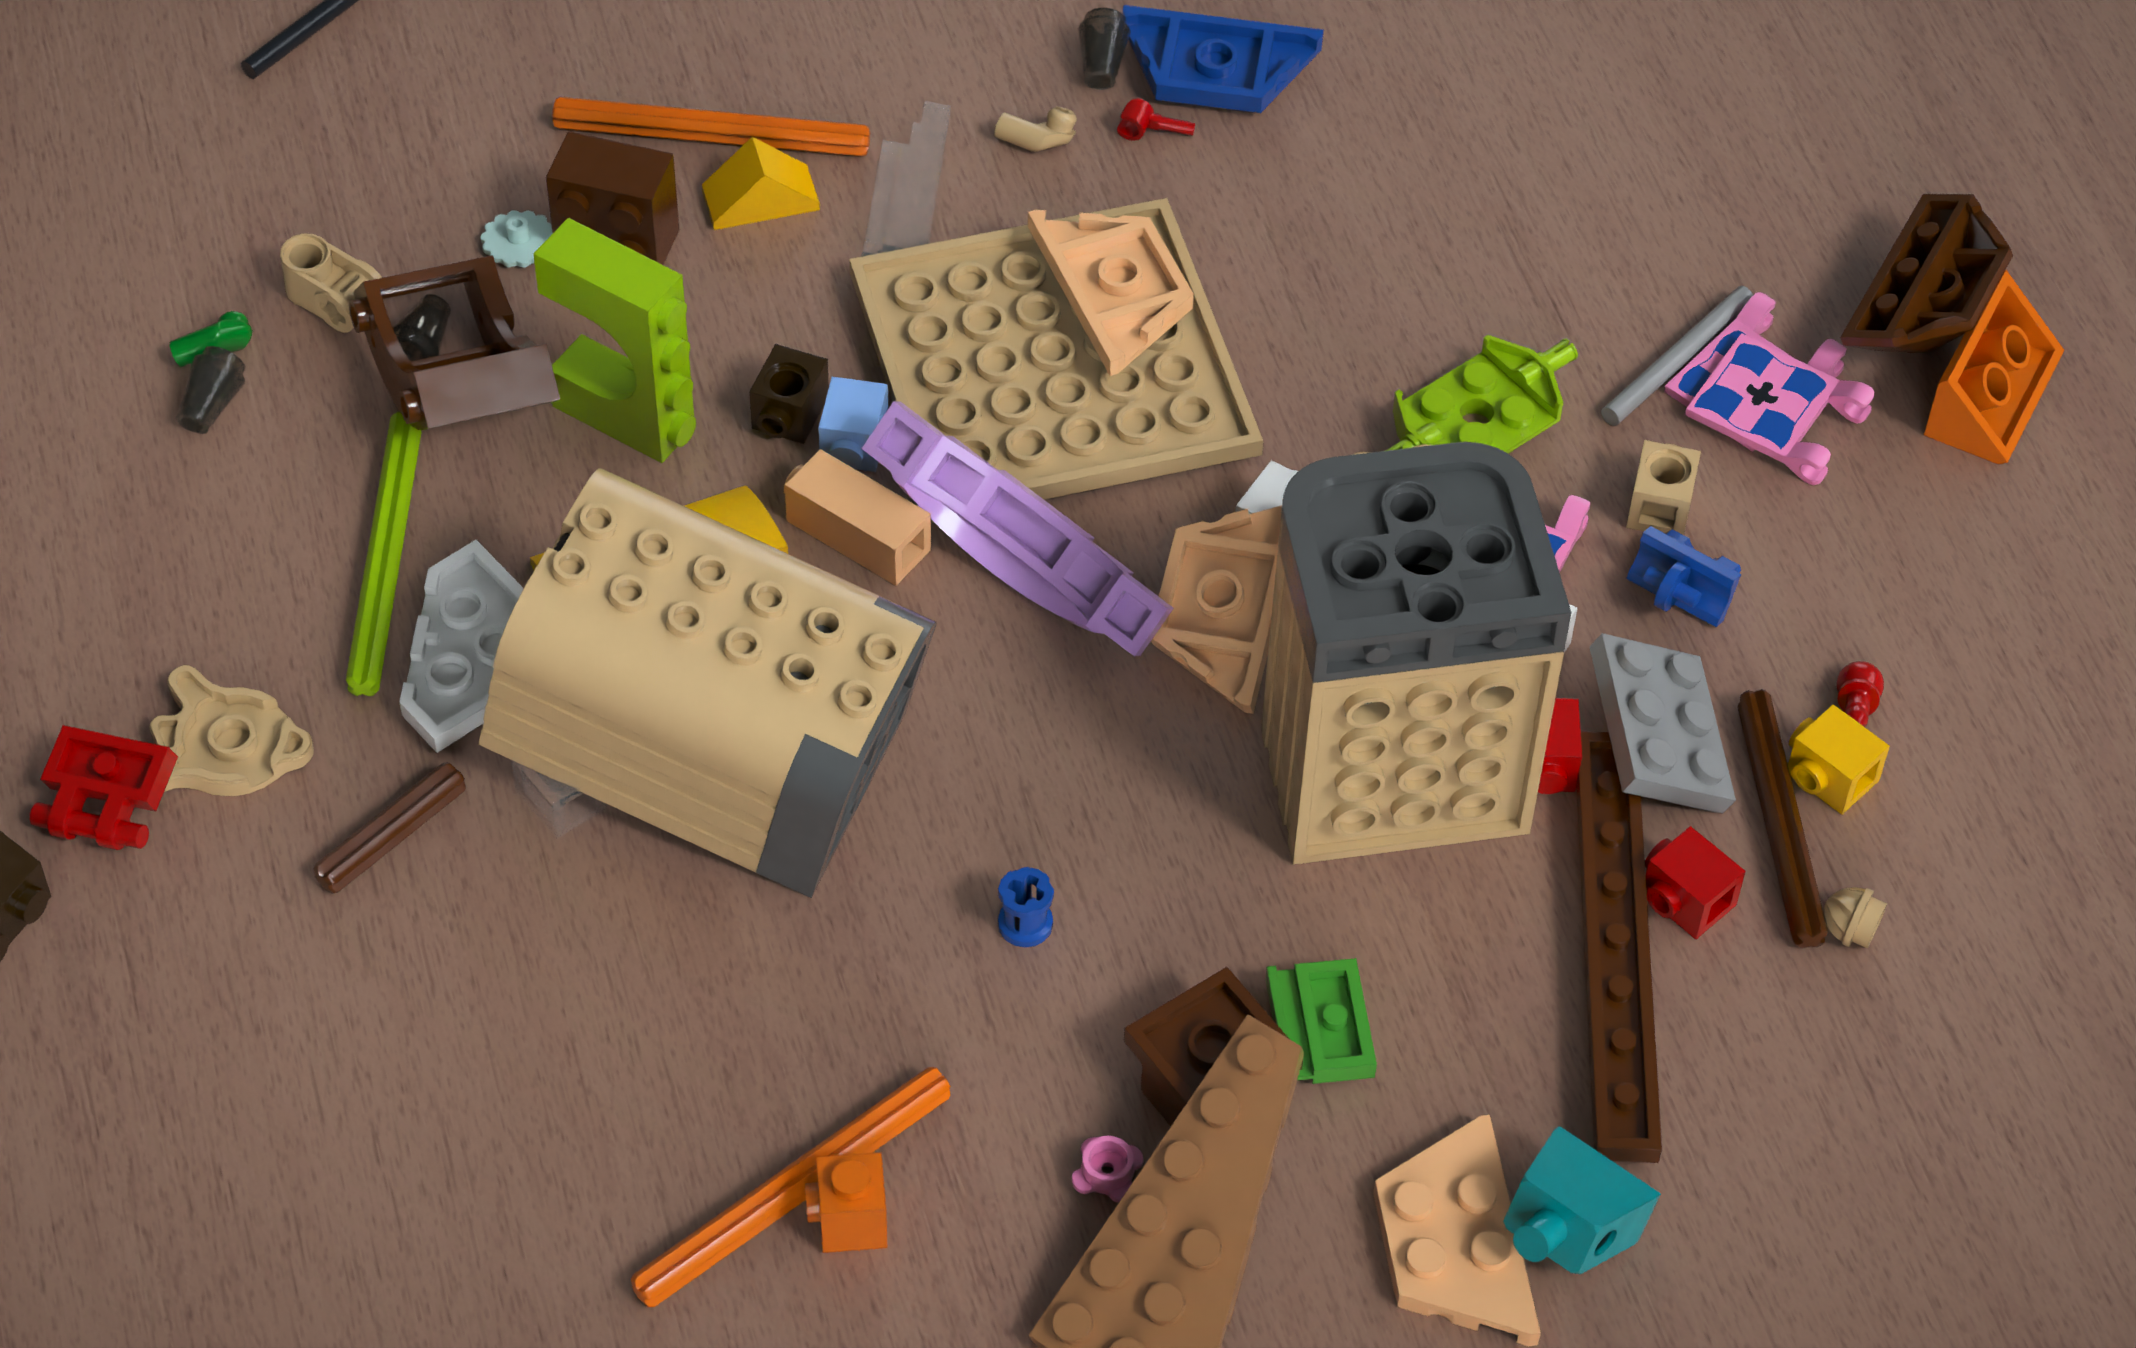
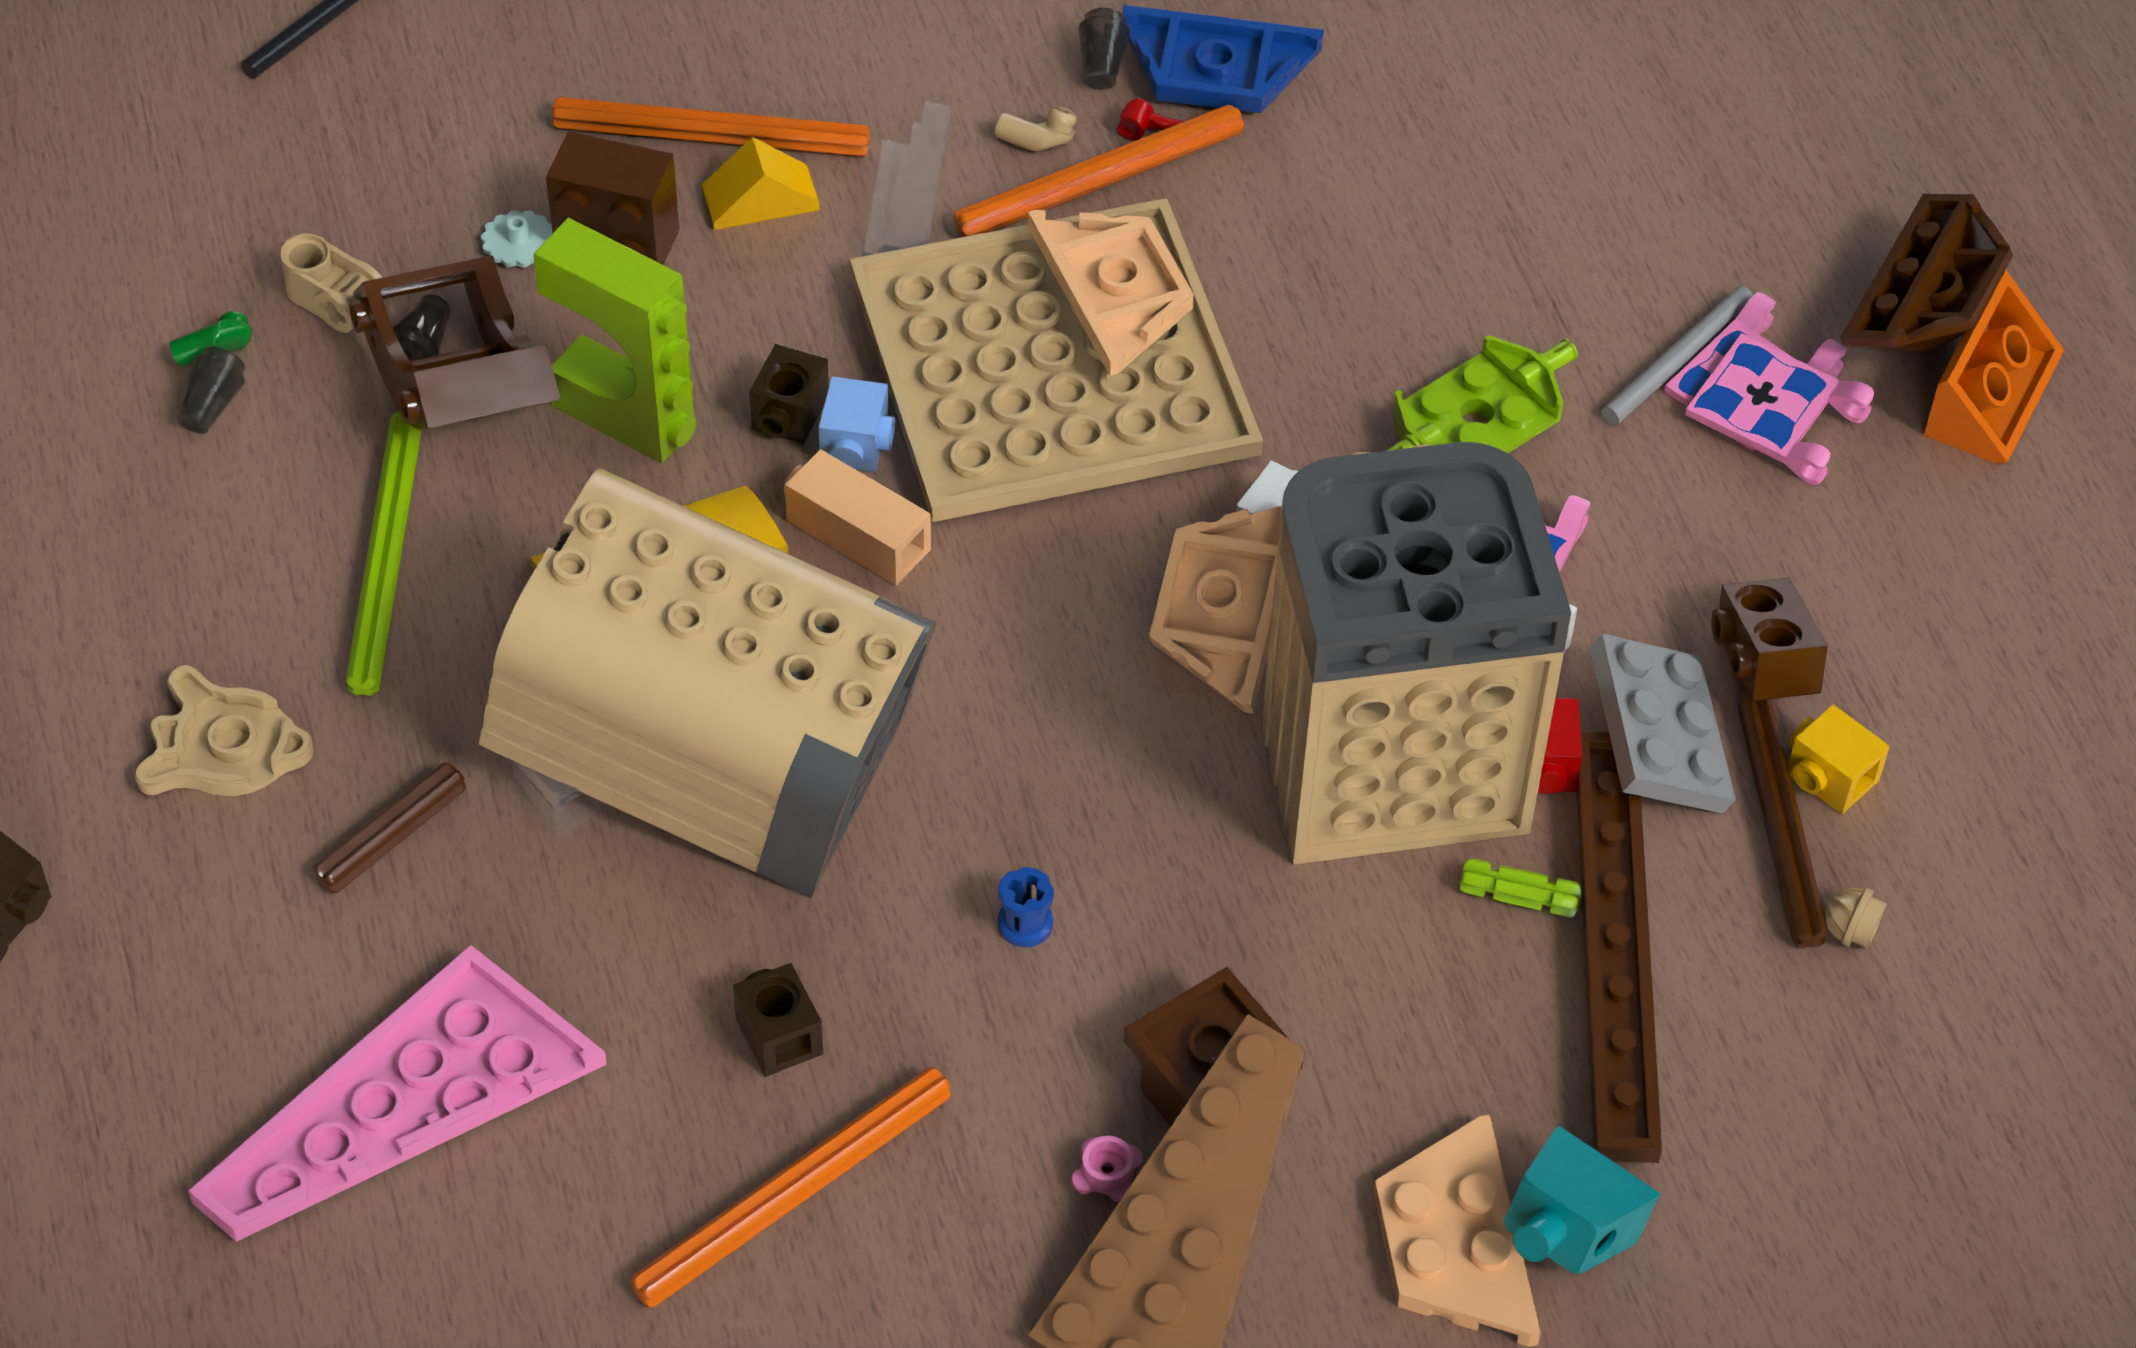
(107, 769): red plate -> none
(426, 1074): none -> bright pink wing
(457, 644): white plate -> none
(784, 1039): none -> dark brown brick
(849, 1202): orange brick -> none
(1015, 532): lavender piece -> none
(1099, 171): none -> orange axle
(1326, 1015): bright green plate -> none
(1520, 887): none -> lime axle
(1663, 487): tan brick -> none
(1684, 576): blue hips -> none
(1692, 882): red brick -> none
(1770, 639): none -> reddish brown brick
(1859, 690): red bar -> none

